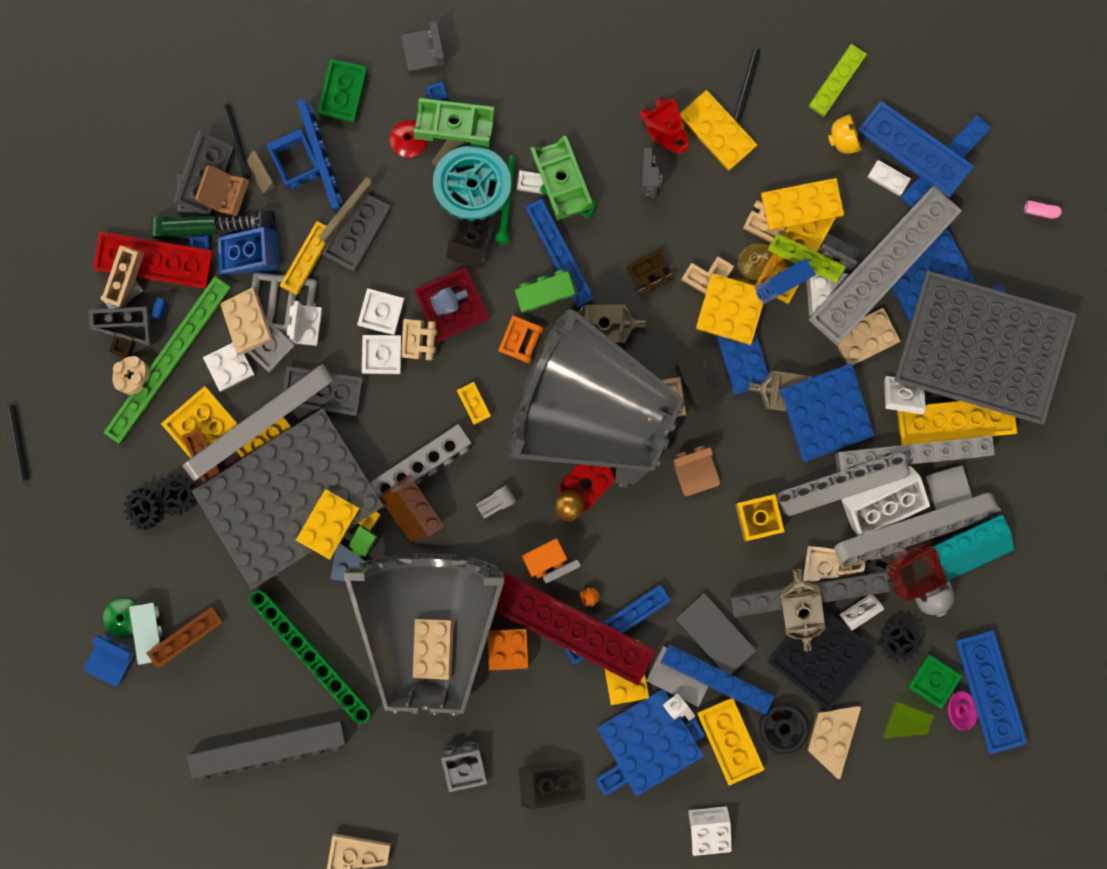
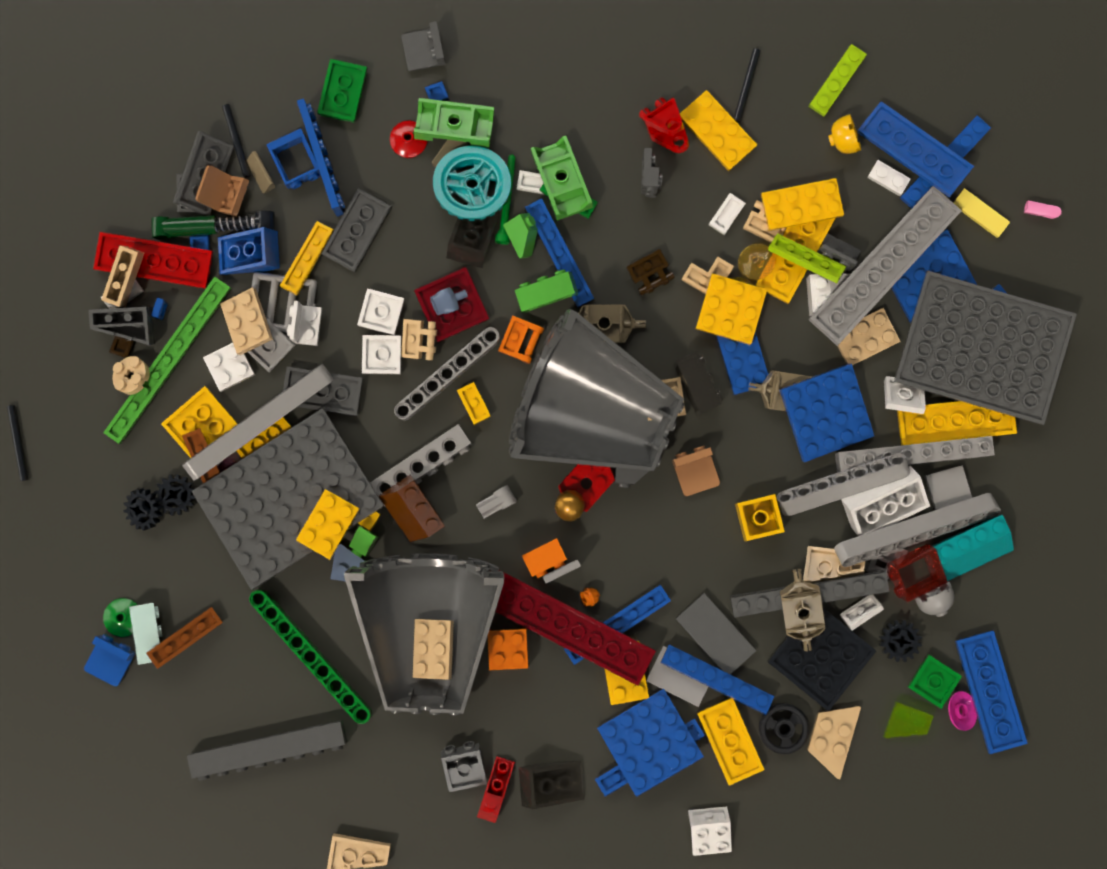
(346, 210): dark tan tile -> none
(451, 365): none -> light grey beam
(495, 789): none -> red slope
(522, 234): none -> bright green slope
(677, 707): white bracket -> none
(727, 214): none -> white tile
(784, 281): blue window -> none
(981, 213): none -> light yellow tile

